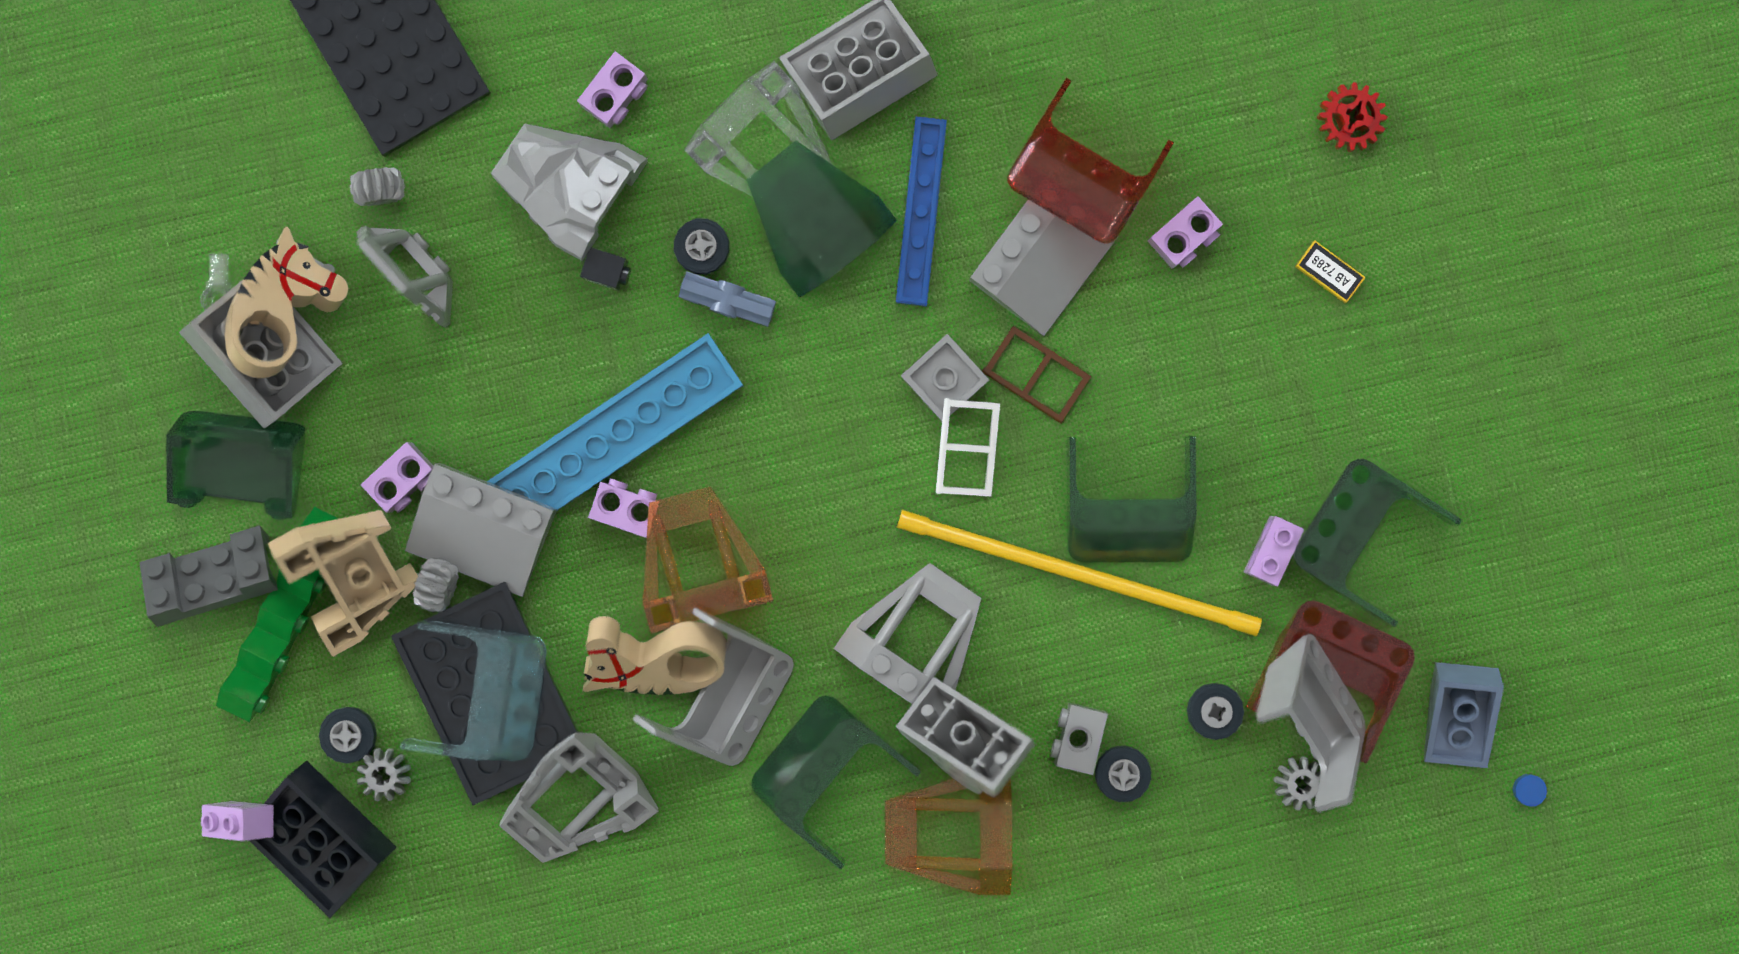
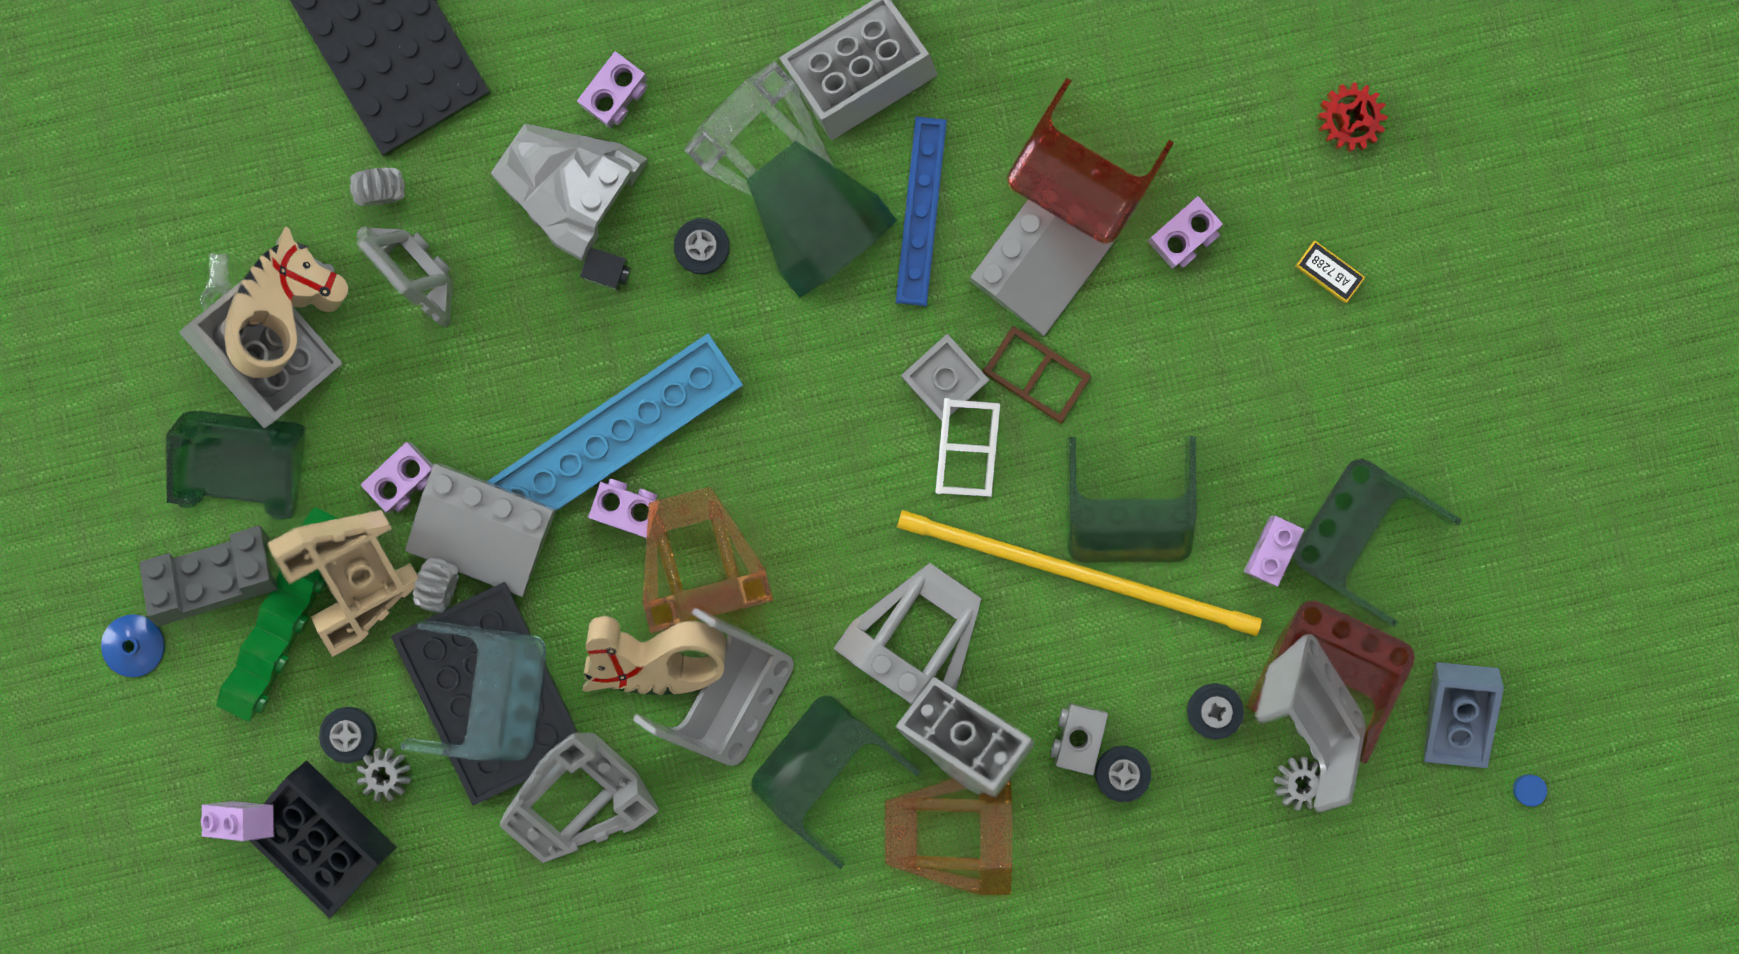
(147, 641): none -> blue dish
(727, 299): sand blue piece -> none

